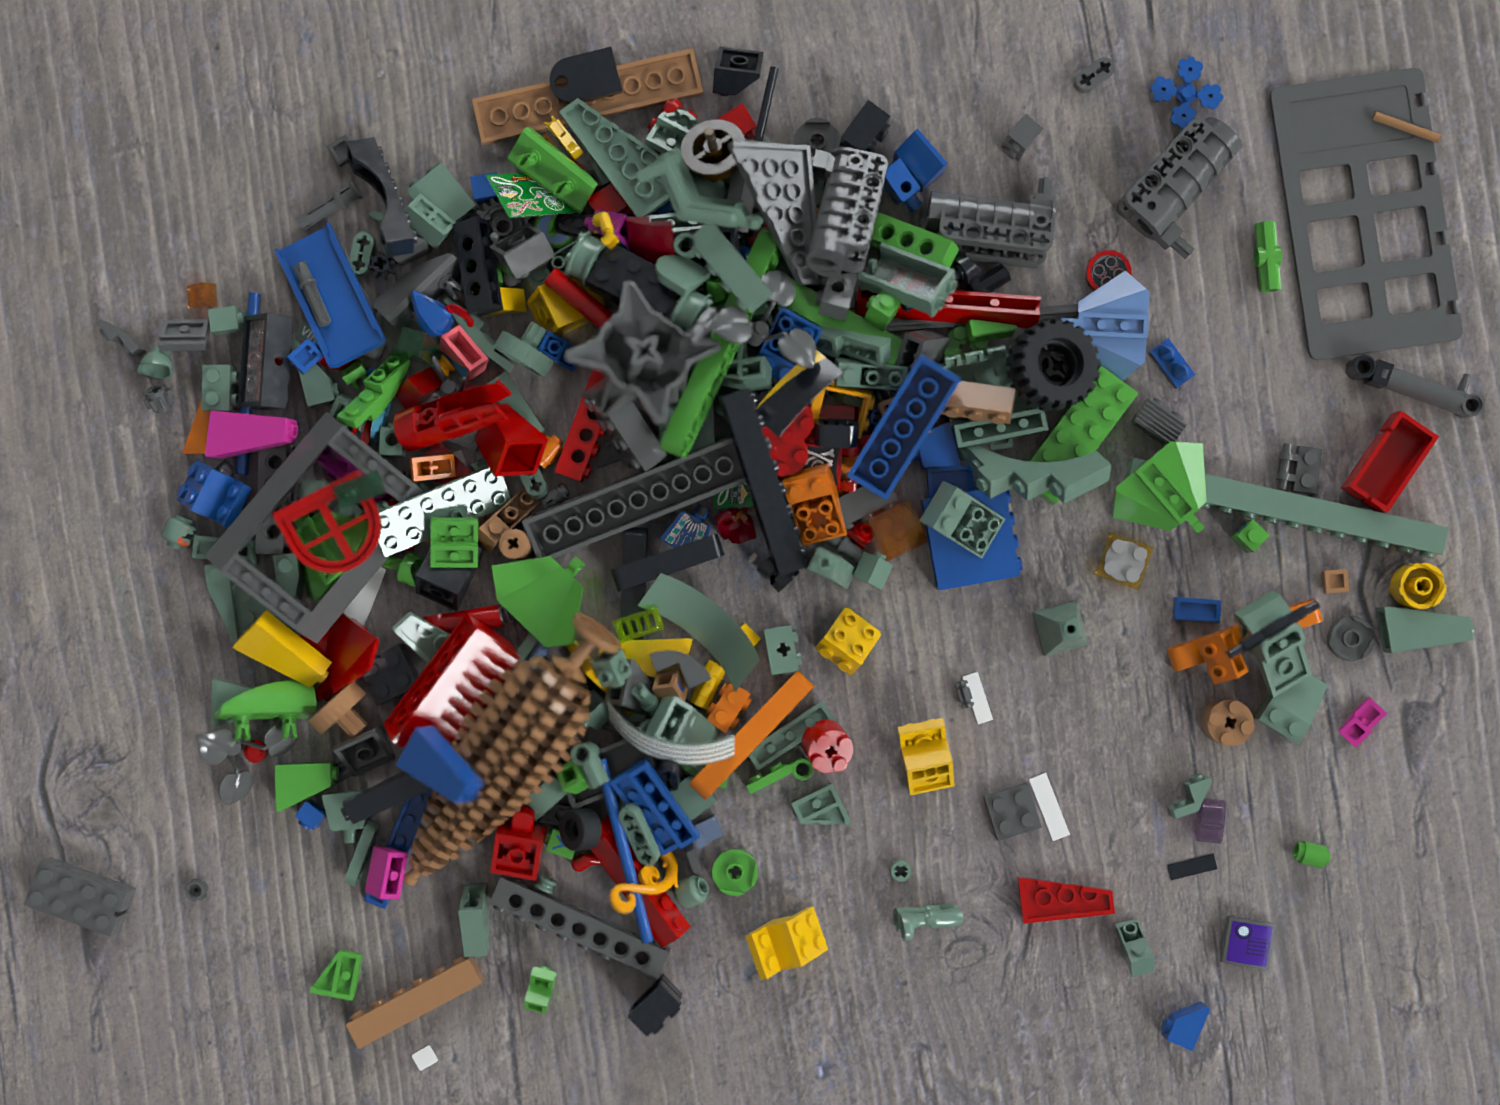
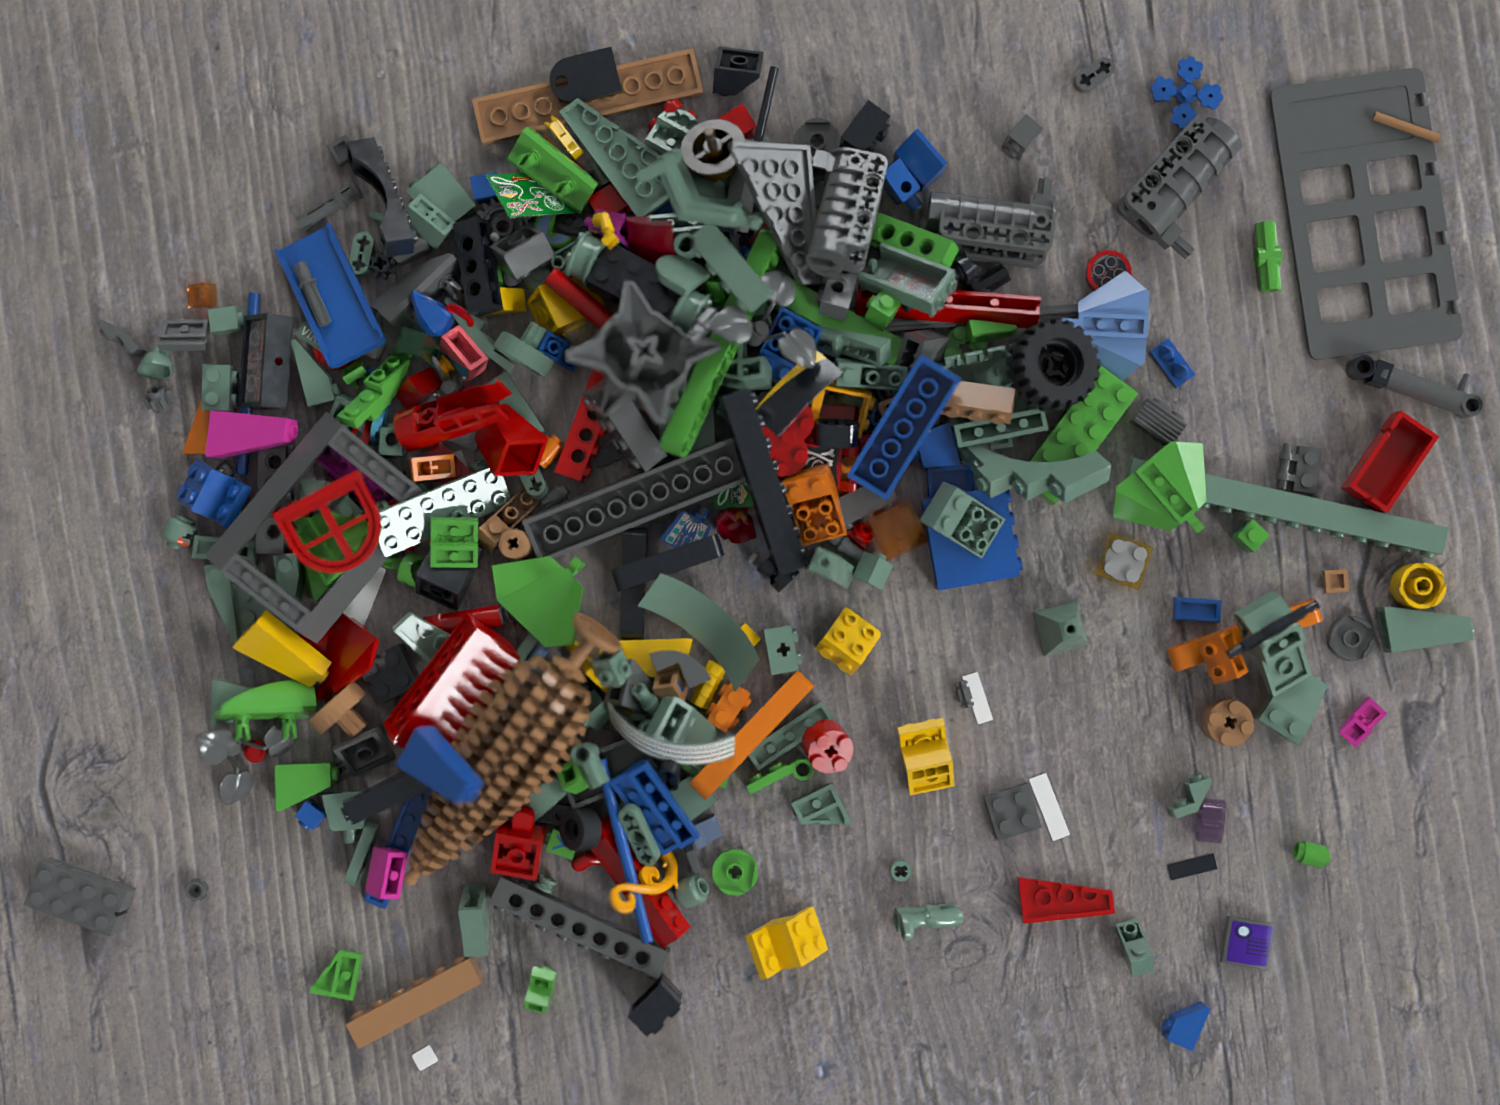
(306, 356): blue bracket -> none
(359, 489): clear green plate -> none
(620, 632): clear neon green slope -> none

